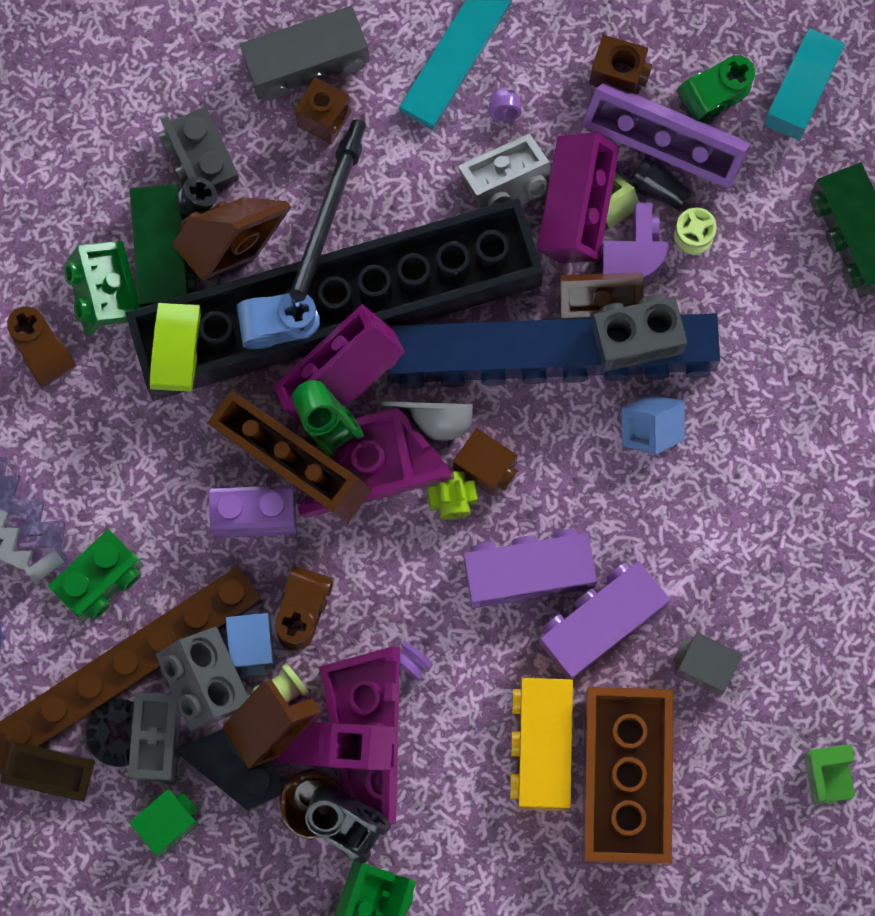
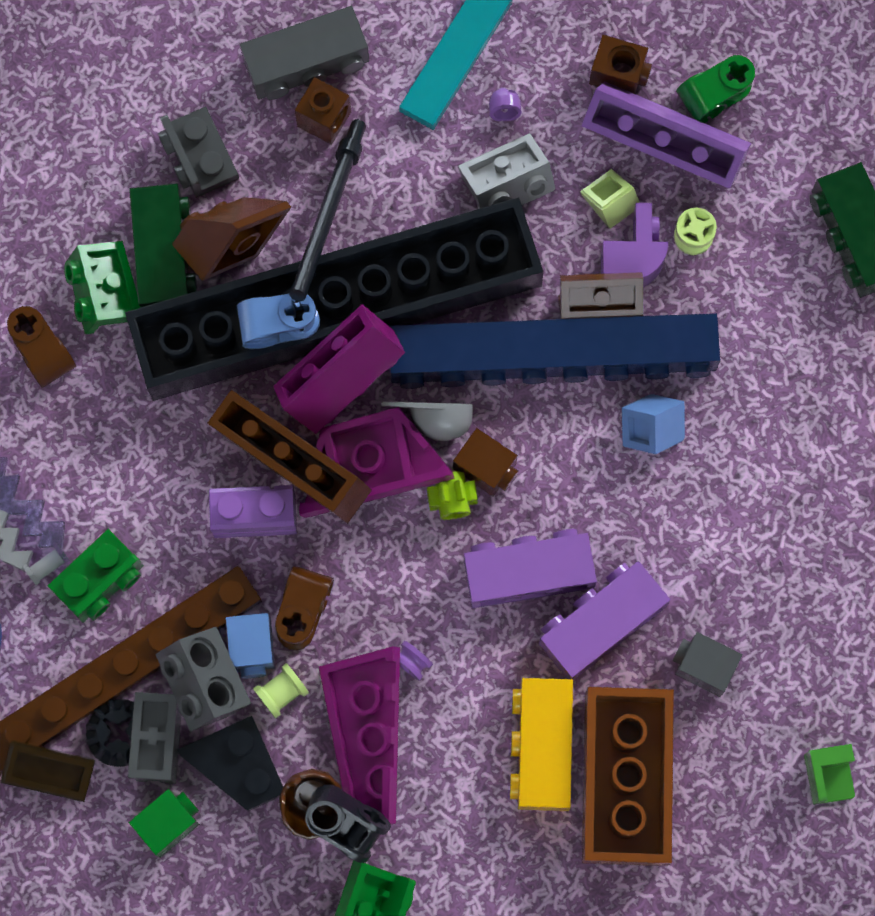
(175, 347): lime slope -> none
(201, 188): black bush -> none
(267, 724): reddish brown panel -> none
(324, 417): green piece -> none
(342, 746): magenta slope -> none
(578, 198): magenta brick -> none
(642, 343): dark grey brick -> none
(658, 183): black cone -> none
(804, 84): teal slope -> none

